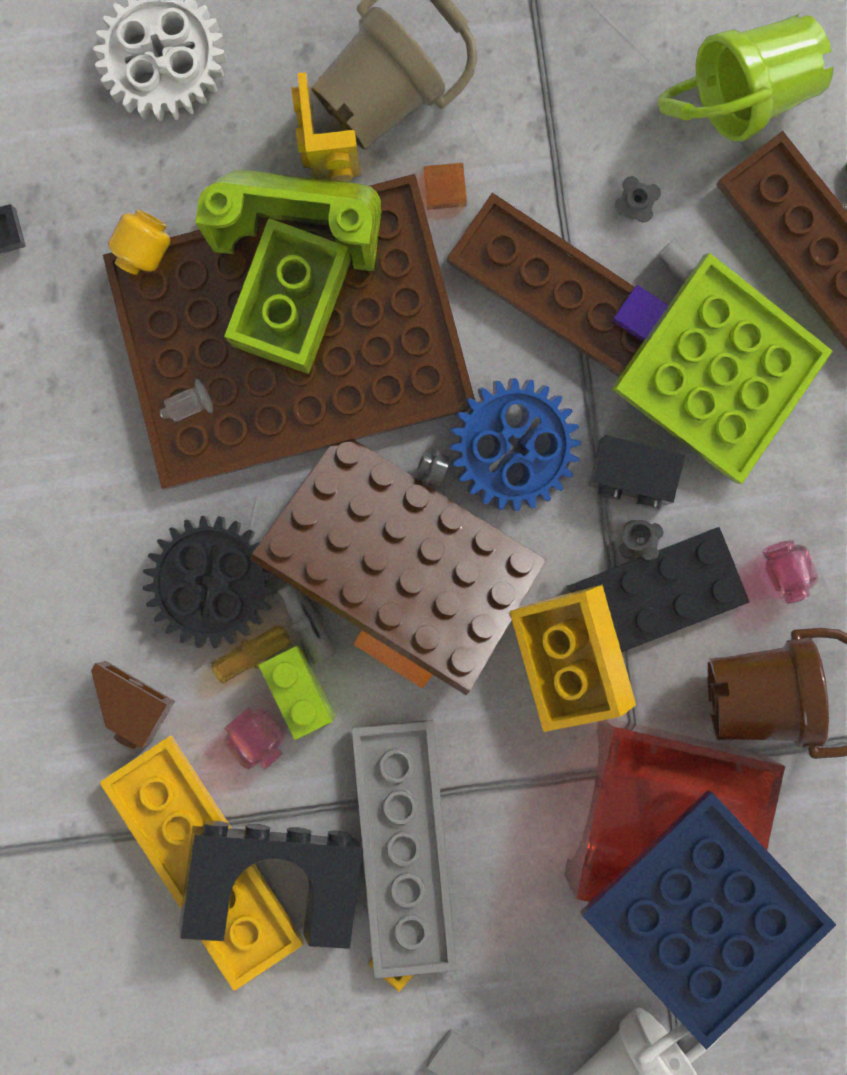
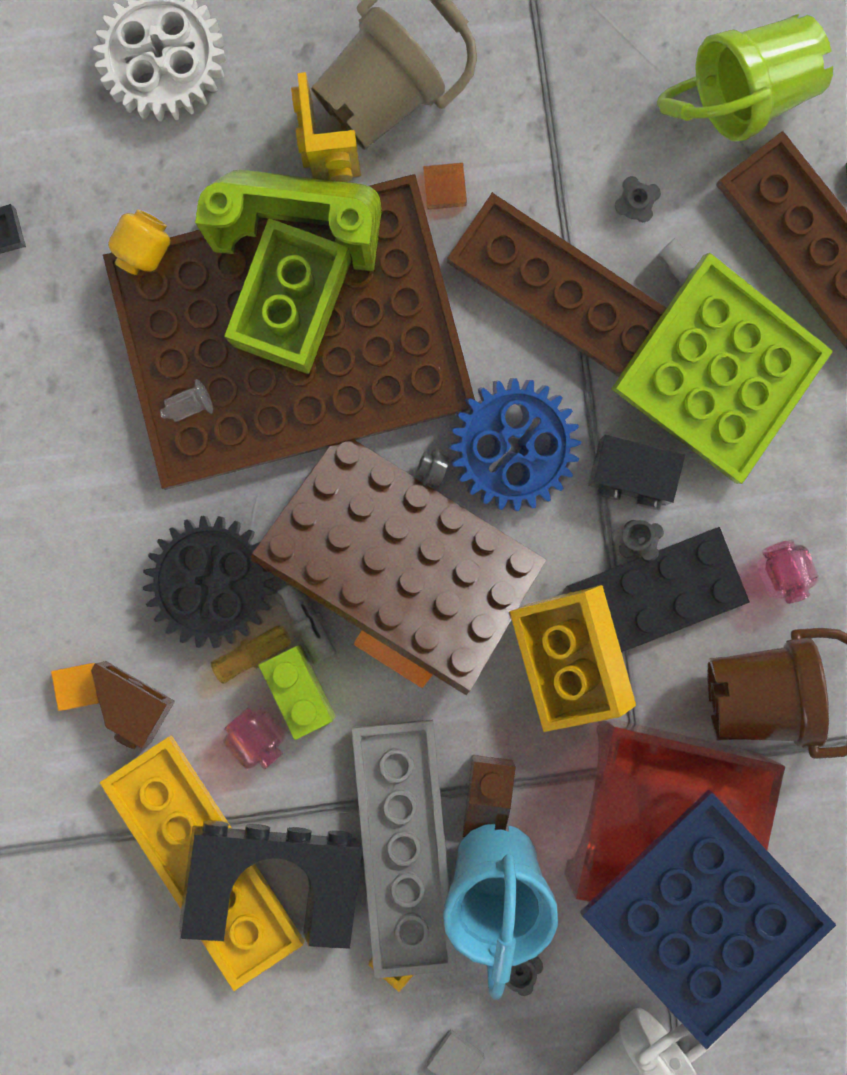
(74, 687): none -> light orange tile
(489, 793): none -> reddish brown slope
(499, 903): none -> medium azure piece
(524, 982): none -> dark grey plate
(640, 313): dark purple tile -> none

